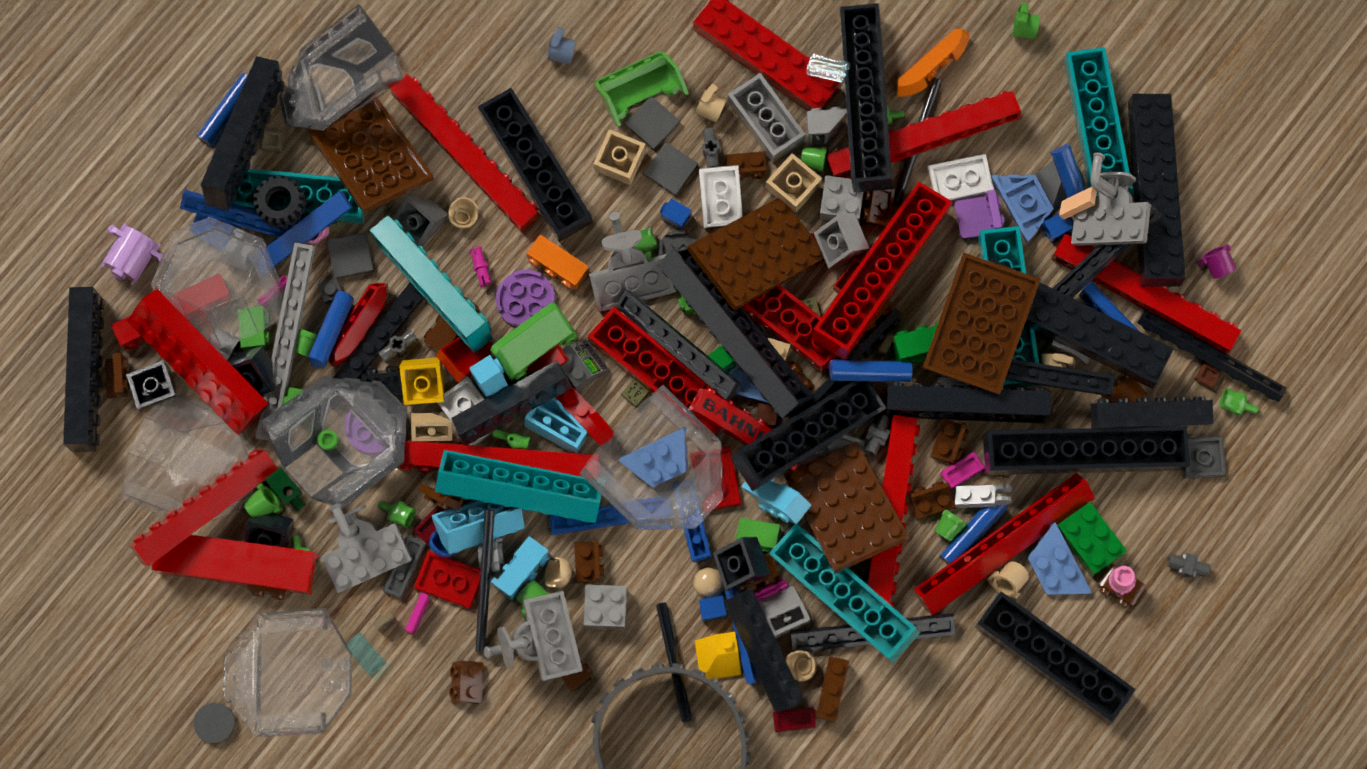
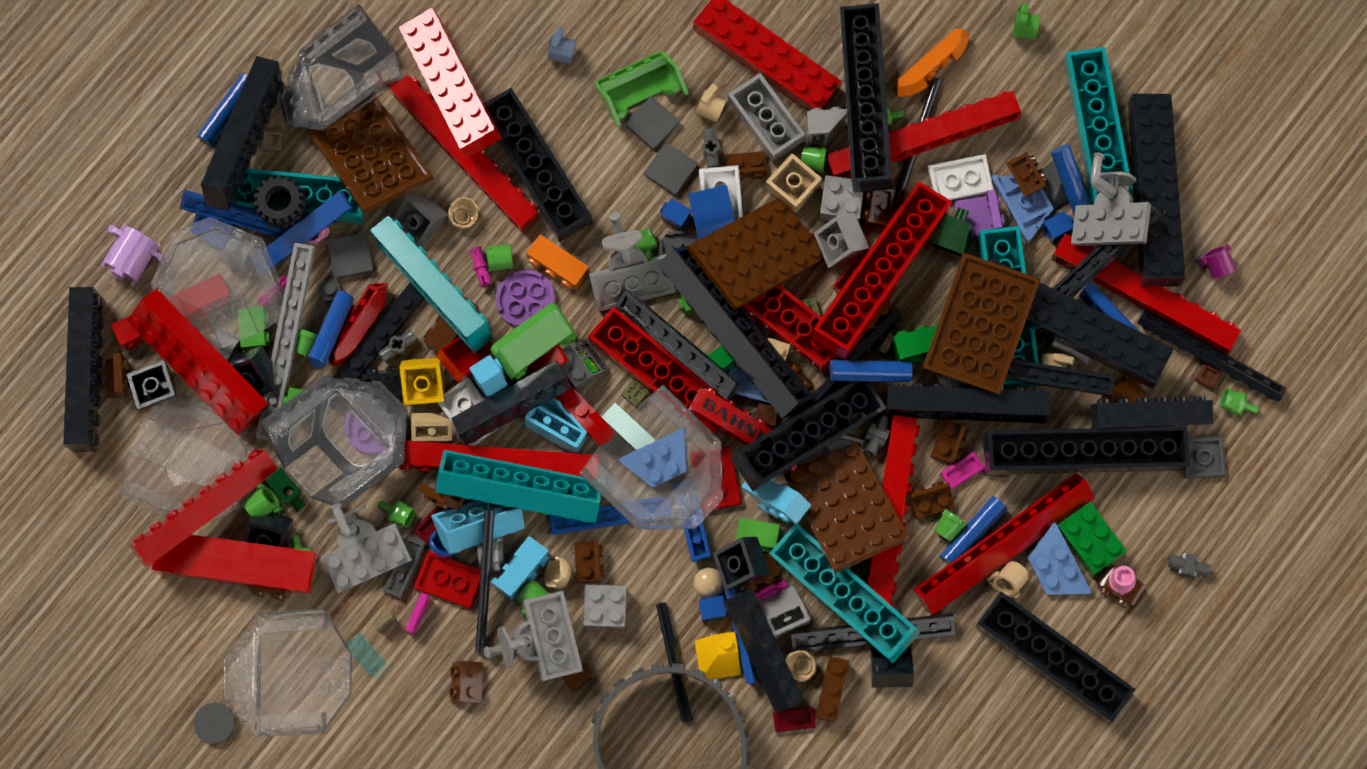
(328, 440): bright green tile -> none
(450, 83): none -> brick
(499, 257): none -> bright green piece
(518, 442): bright green piece -> none
(619, 157): tan brick -> none
(627, 427): none -> light aqua tile
(711, 209): none -> blue tile
(823, 74): clear light blue tile -> none
(889, 674): none -> black slope
(953, 233): none -> dark green torso
(982, 496): hinge -> none
(1026, 174): none -> reddish brown bracket
(1077, 203): light nougat tile -> none

